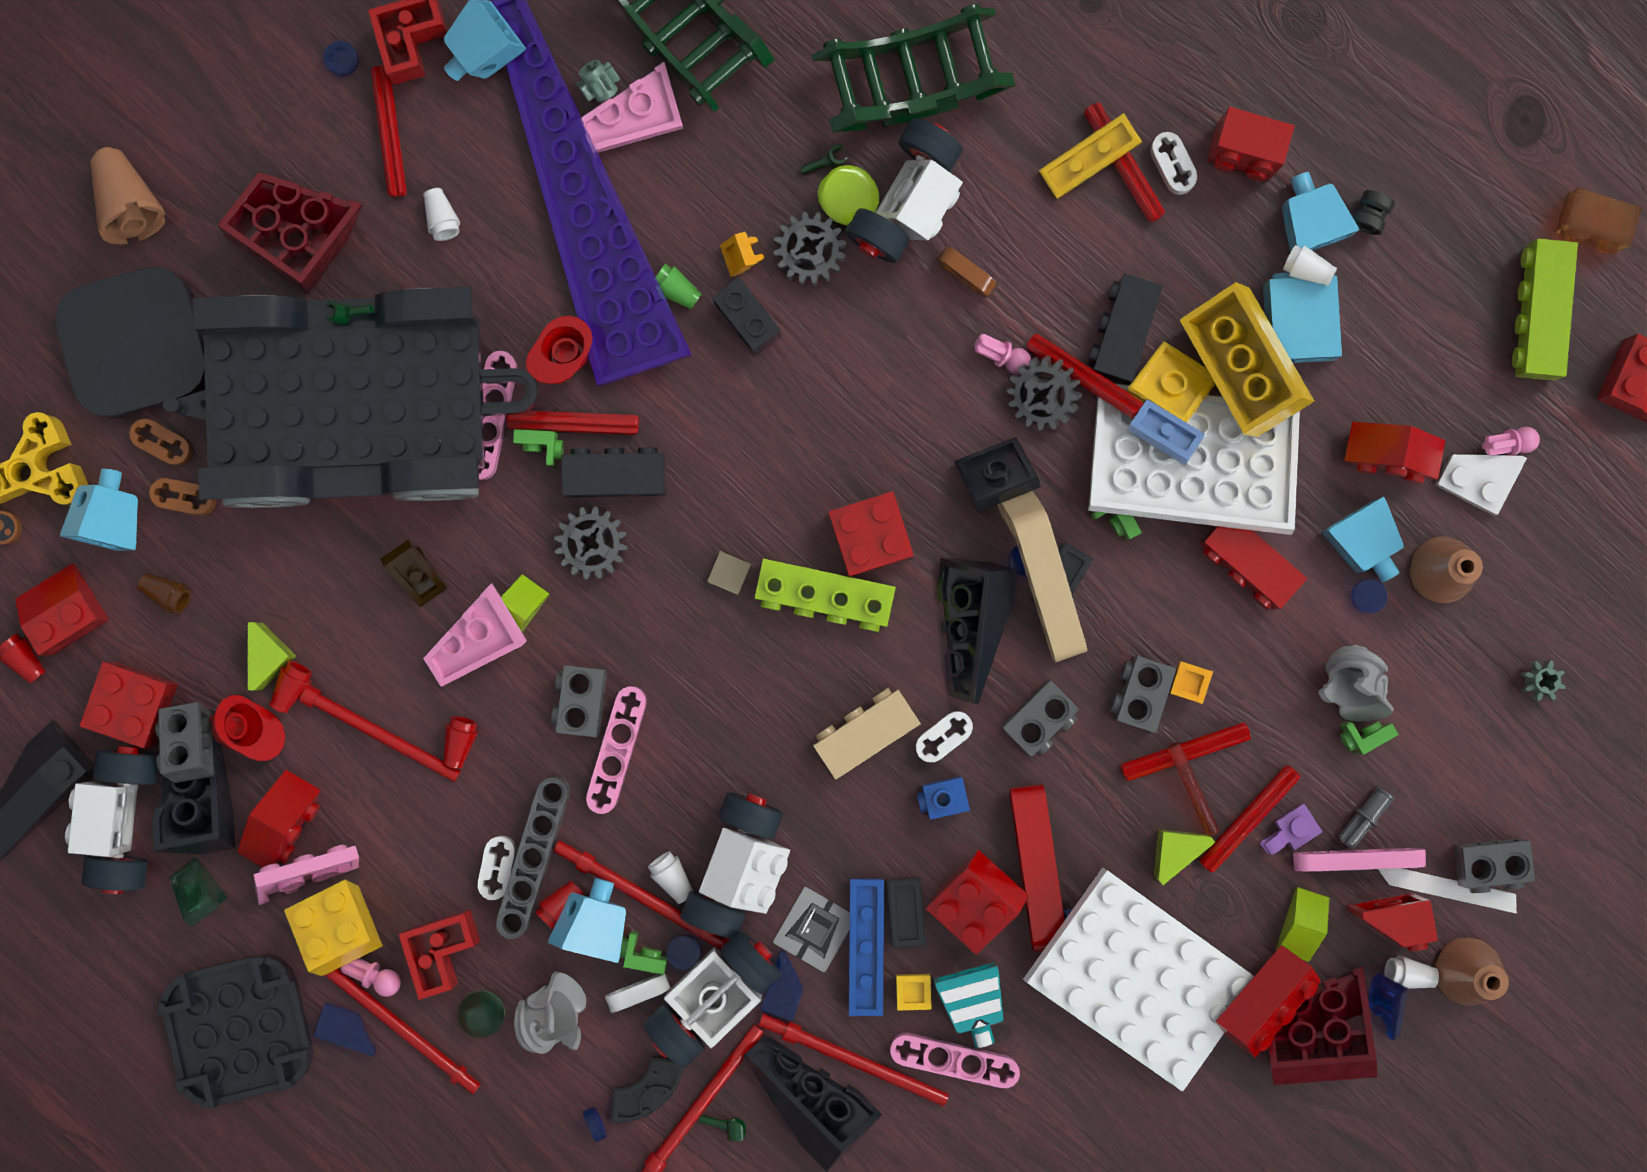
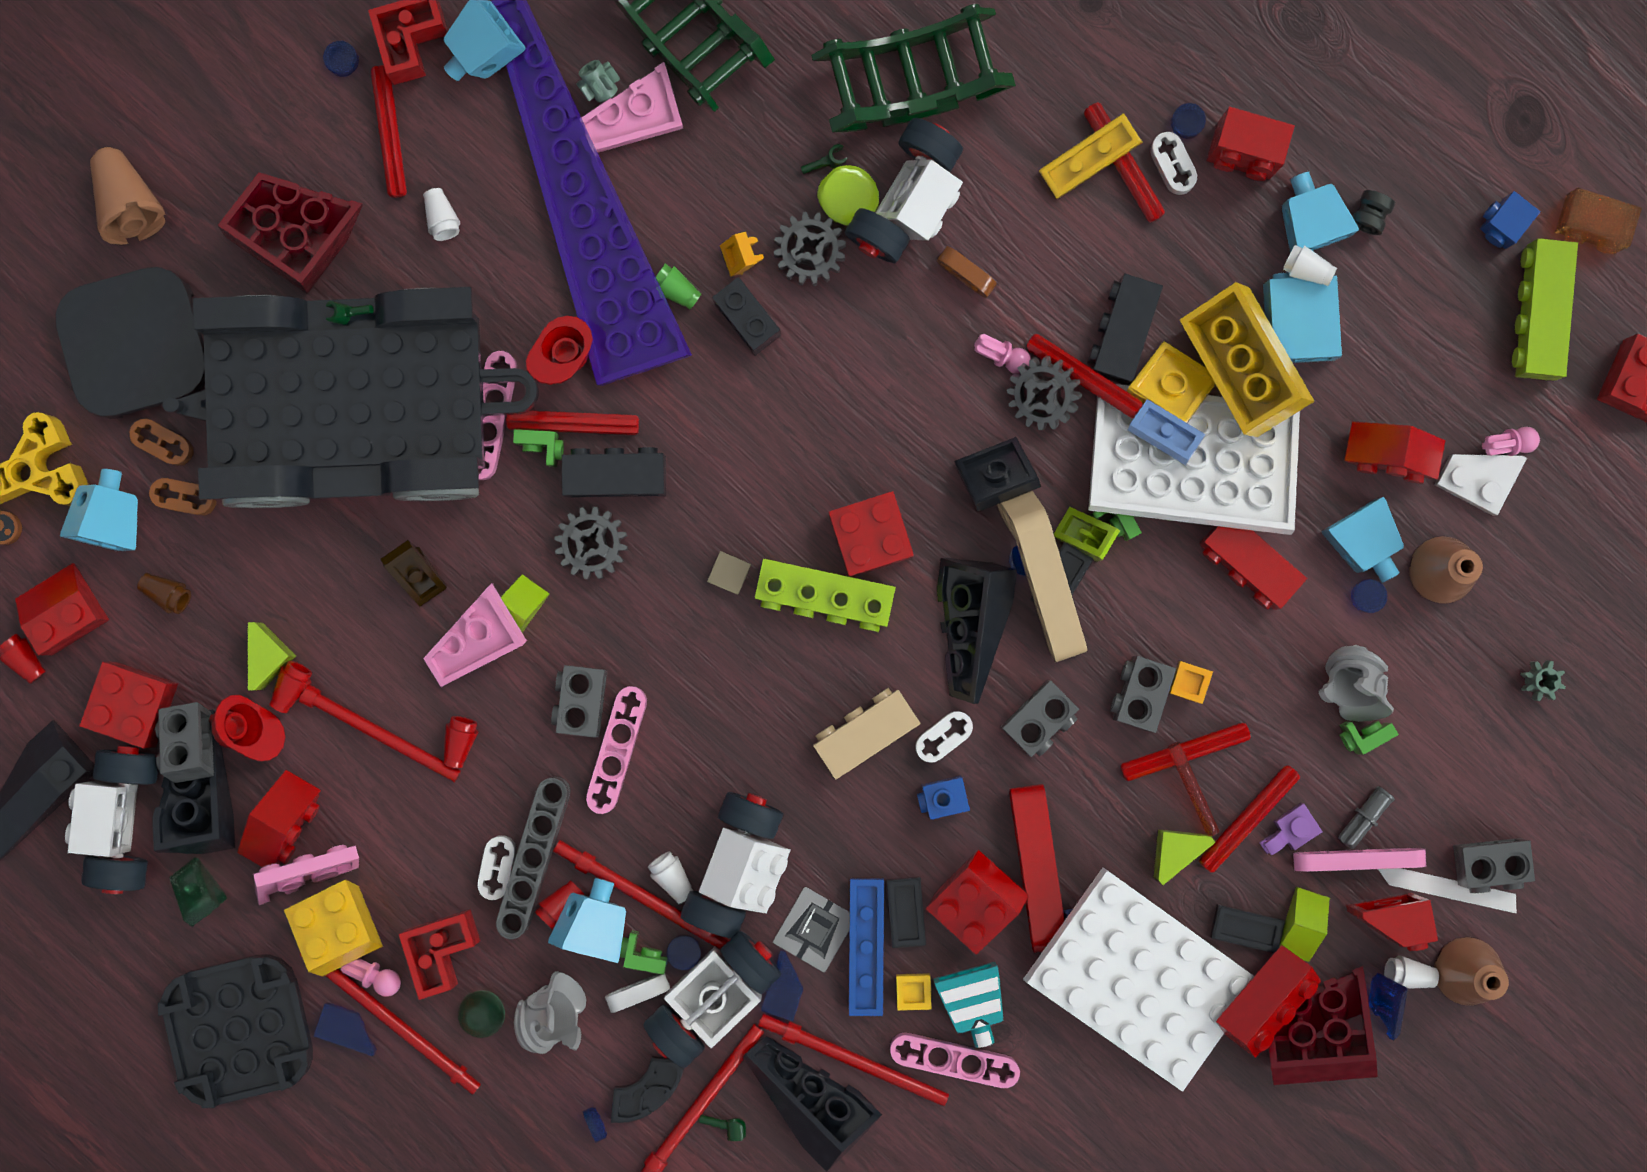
(1086, 534): none -> lime slope
(1188, 120): none -> clear blue tile
(1247, 928): none -> black tile
(1508, 220): none -> blue brick

